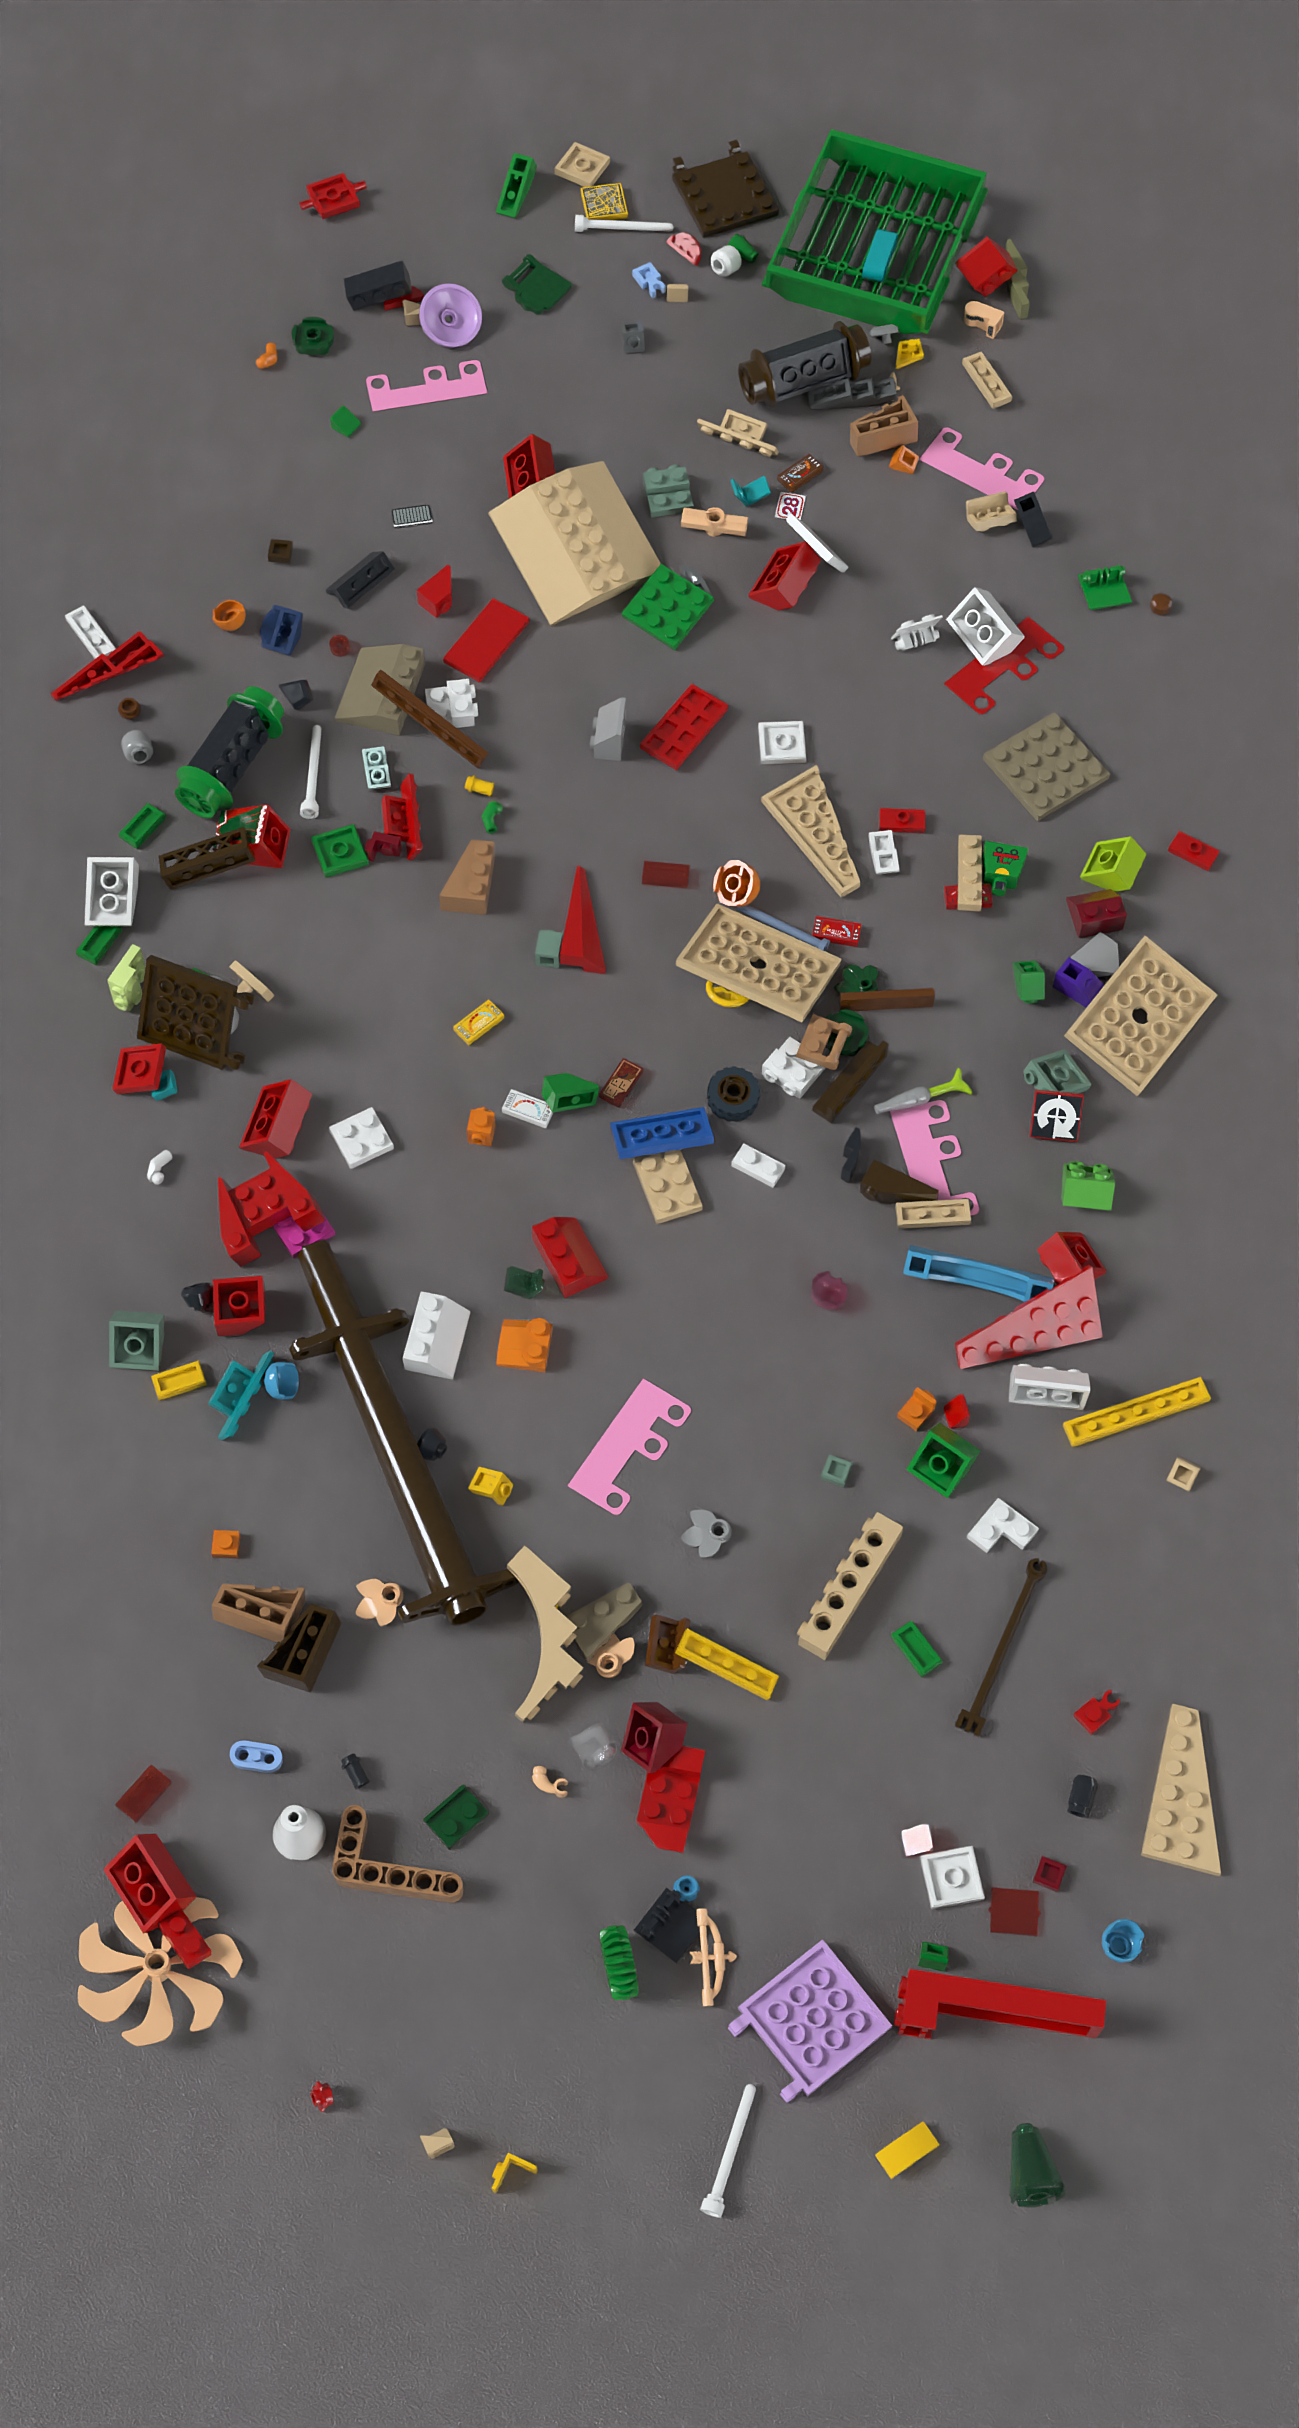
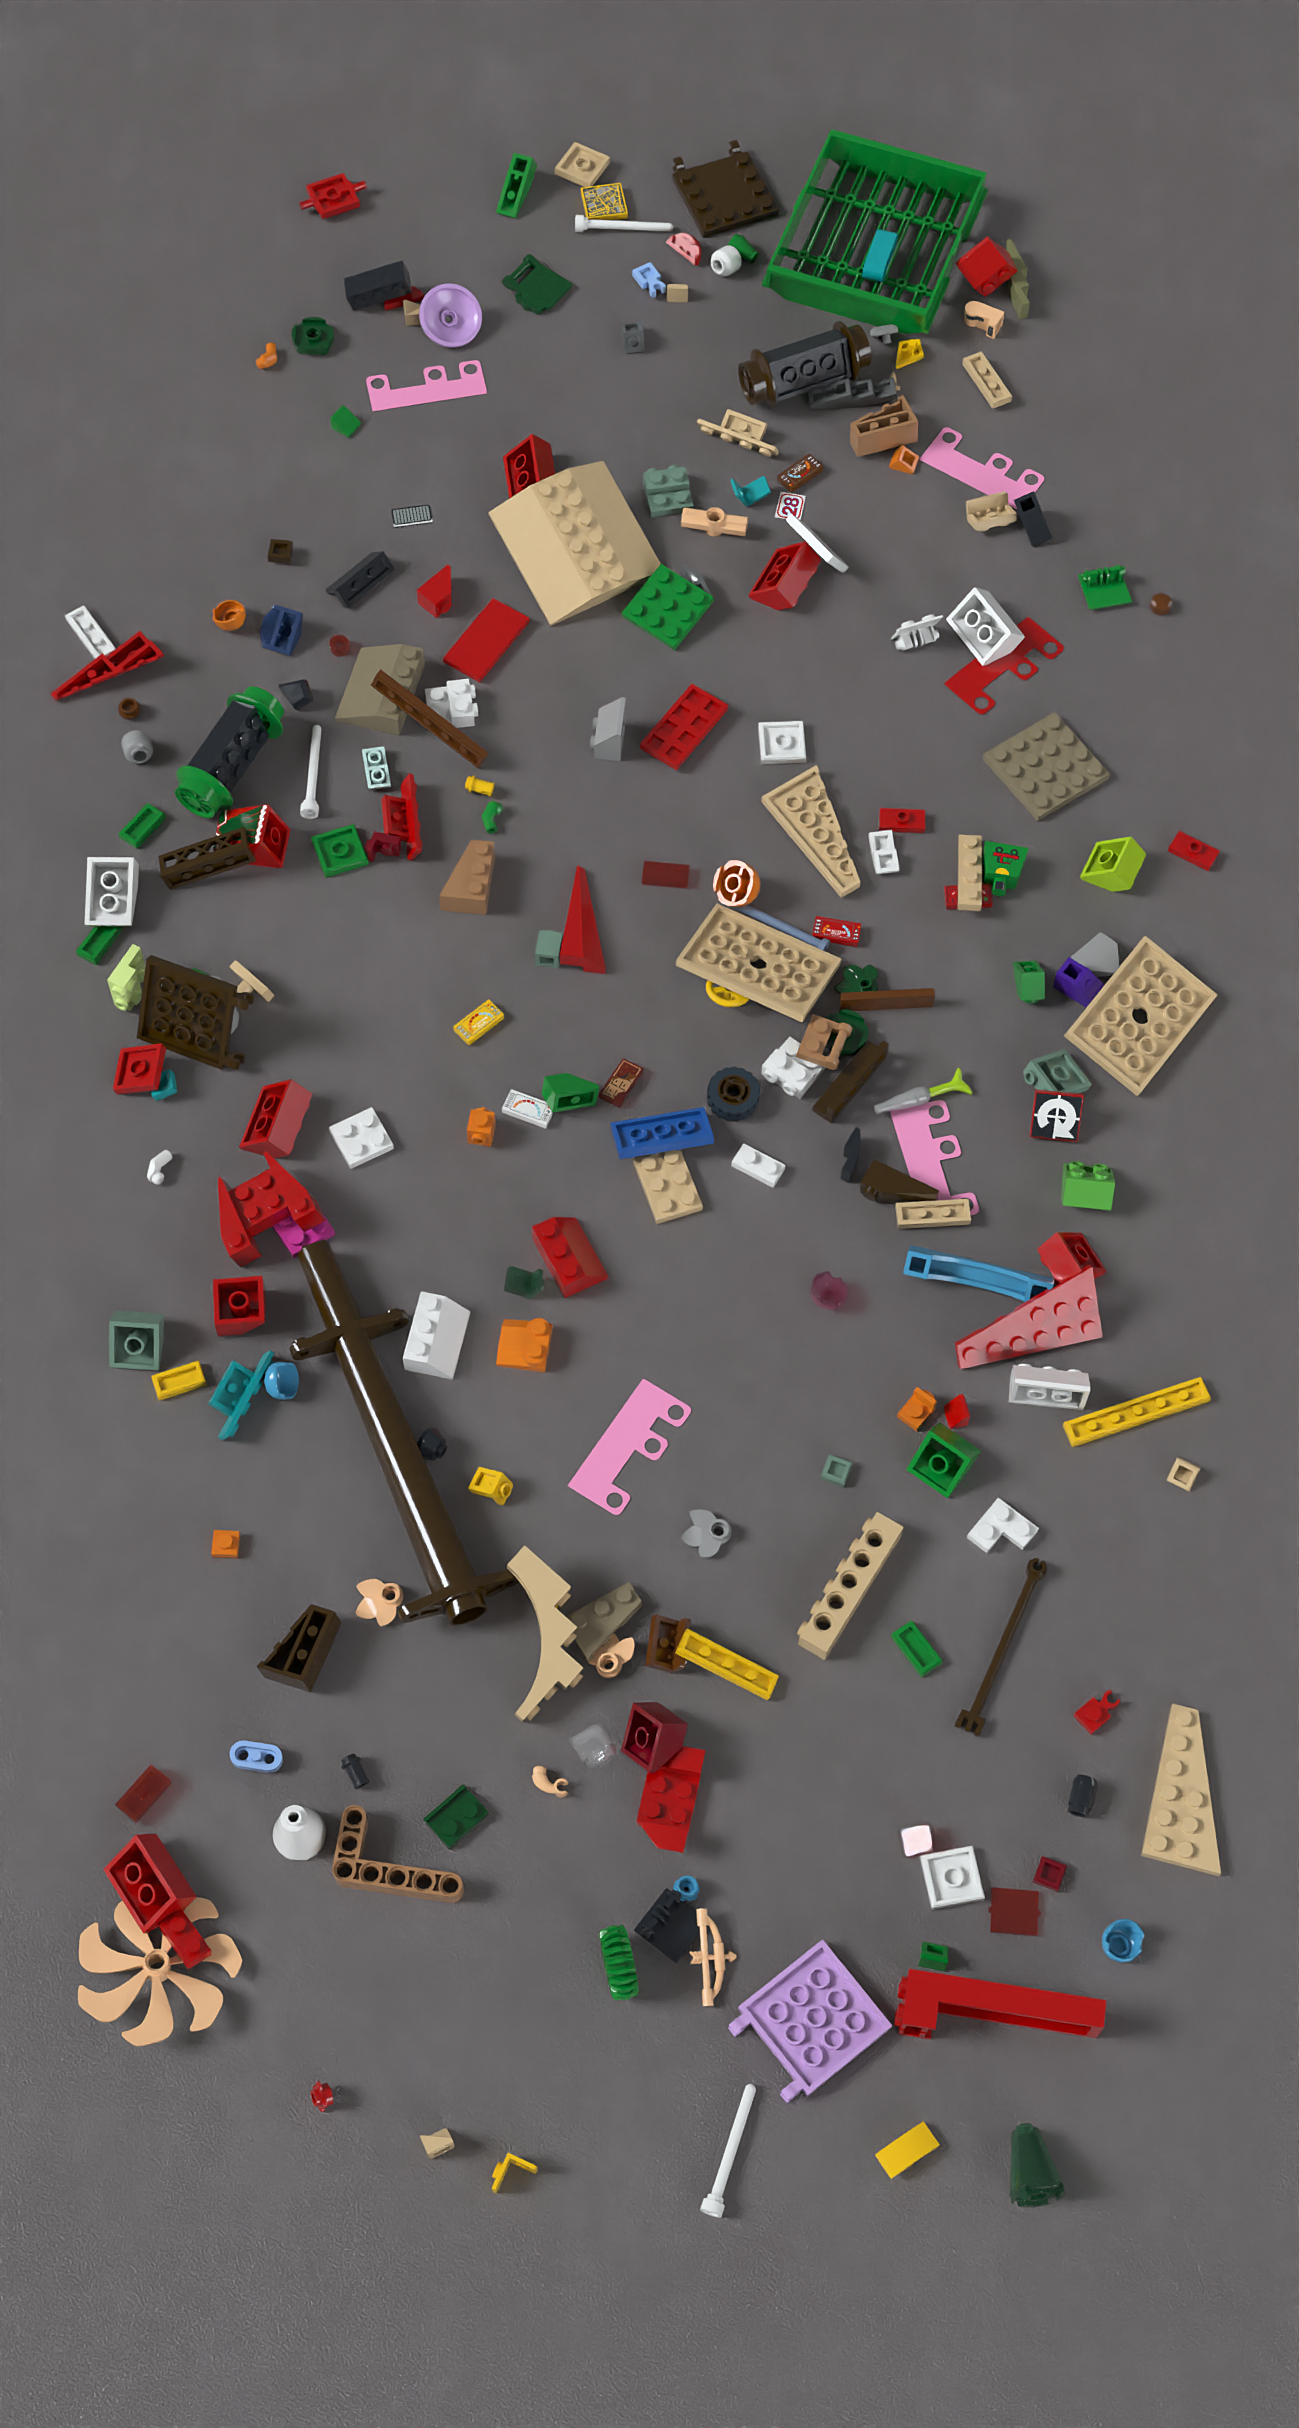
(198, 1295): black cone -> none
(259, 1610): medium nougat wedge -> none
(1097, 912): dark red slope -> none

